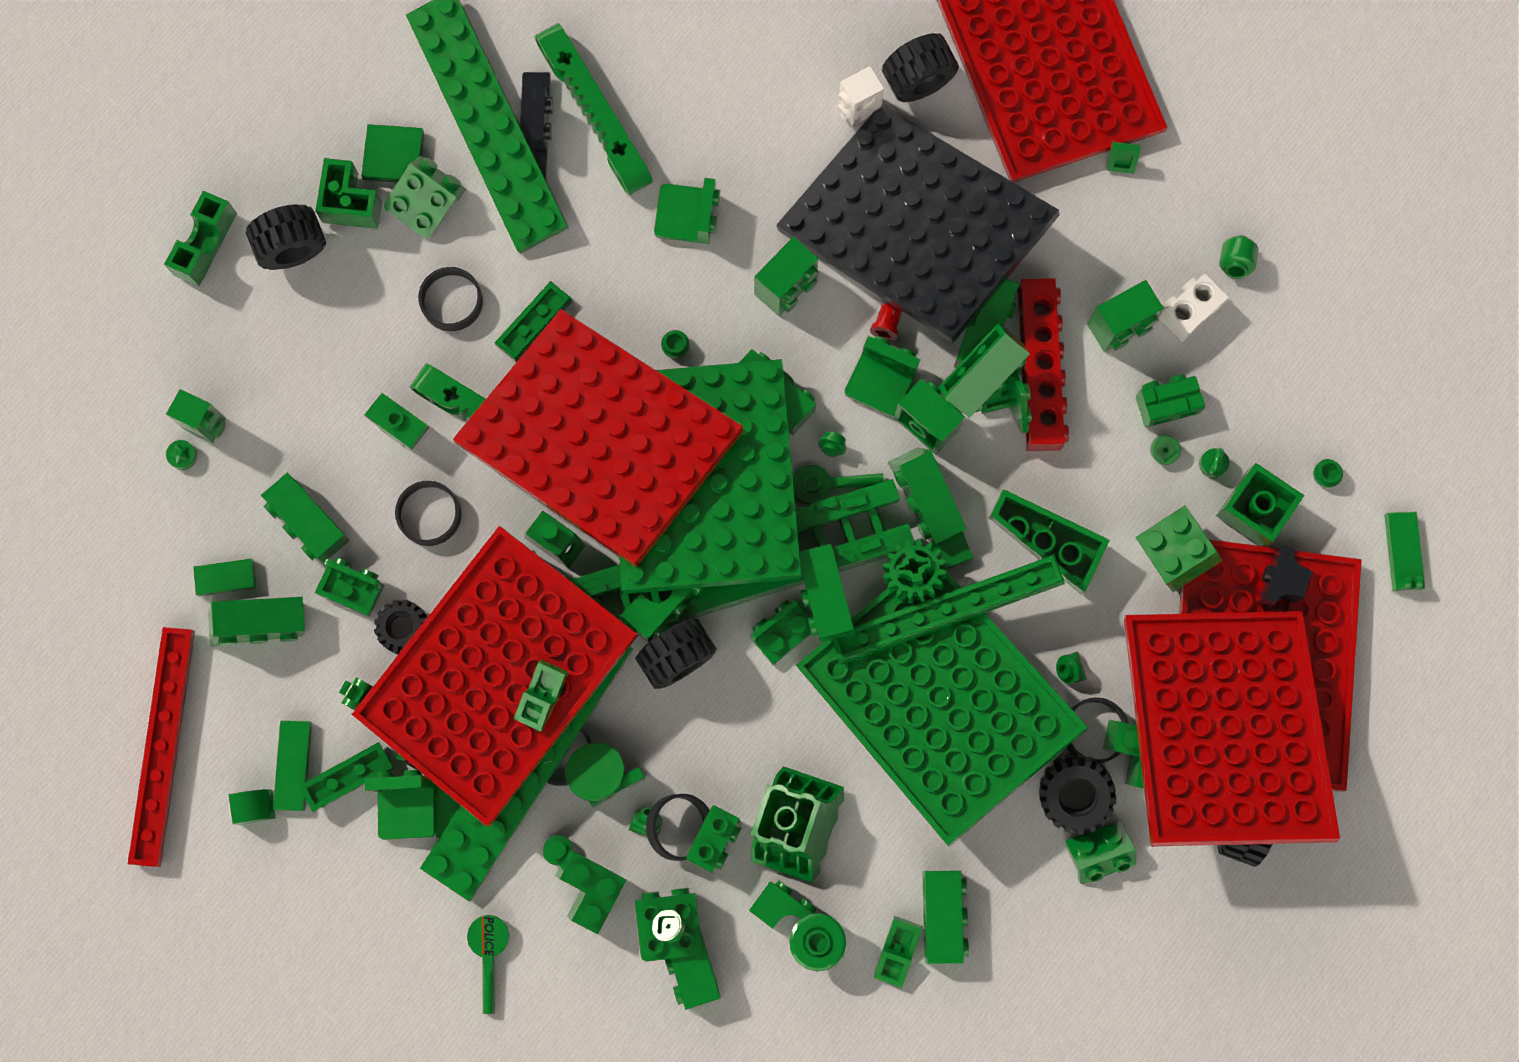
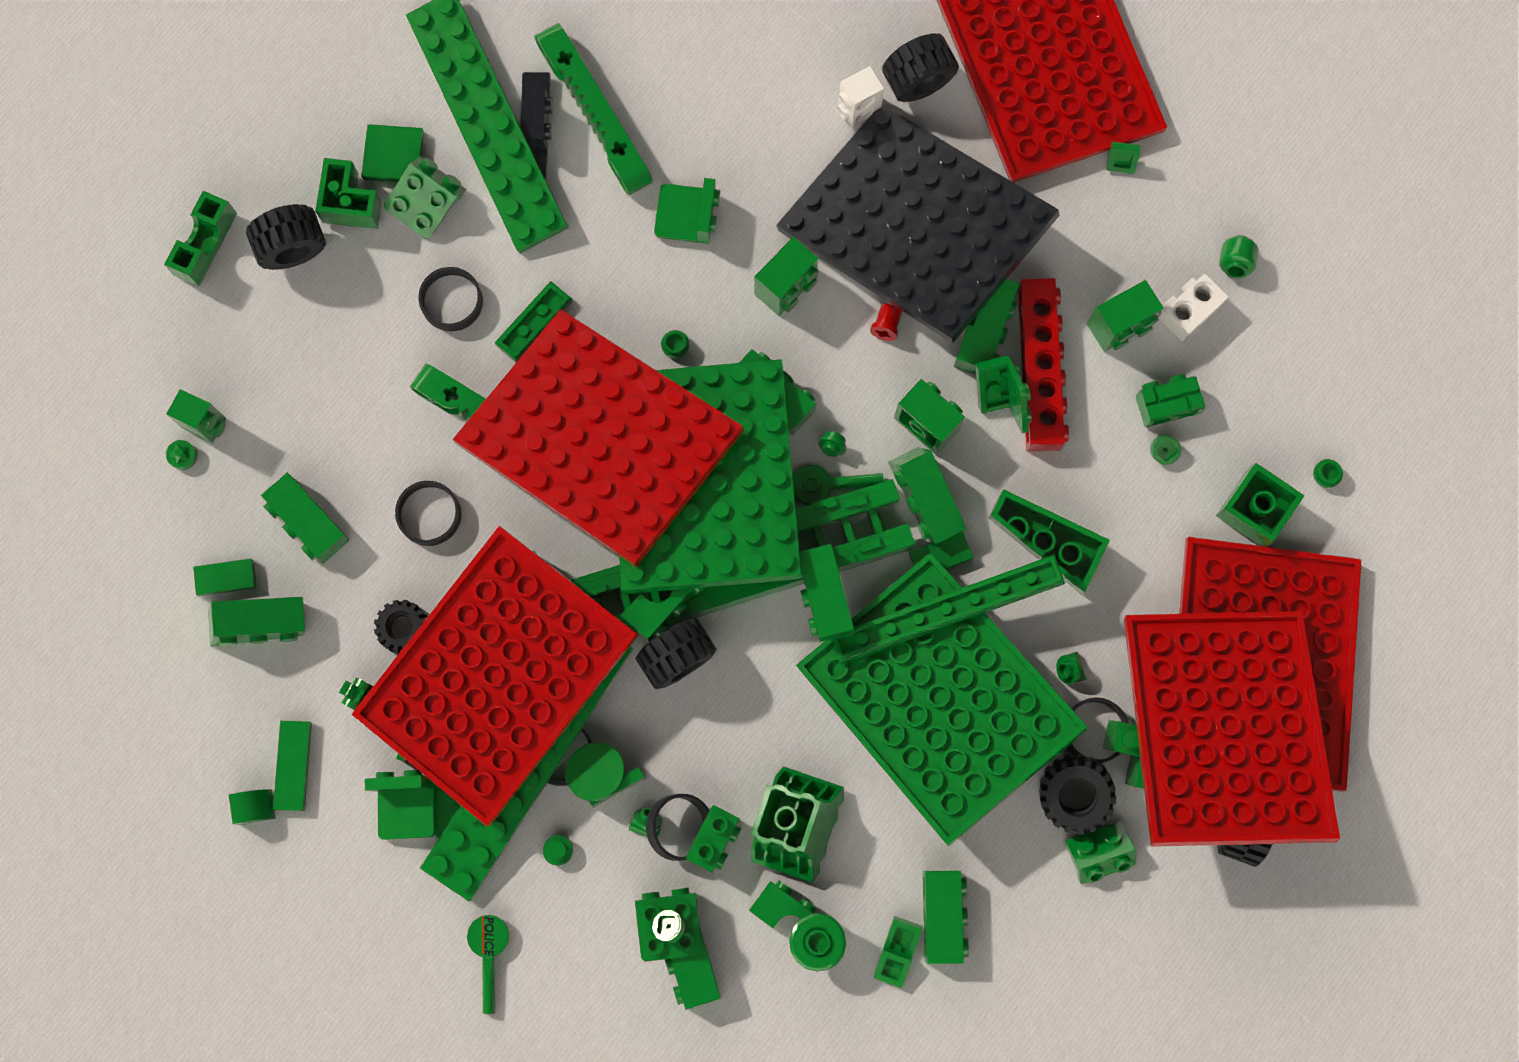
(161, 747): red plate -> none
(345, 777): green plate -> none
(350, 587): green bracket -> none
(396, 421): green brick -> none
(541, 695): green slope -> none
(554, 539): green torso -> none
(597, 888): green brick -> none
(782, 631): green bracket -> none
(882, 375): green bracket -> none
(927, 567): green gear -> none
(984, 370): green brick -> none
(1178, 548): green brick -> none
(1214, 463): green tile -> none
(1284, 579): black brick -> none
(1404, 551): green hinge -> none

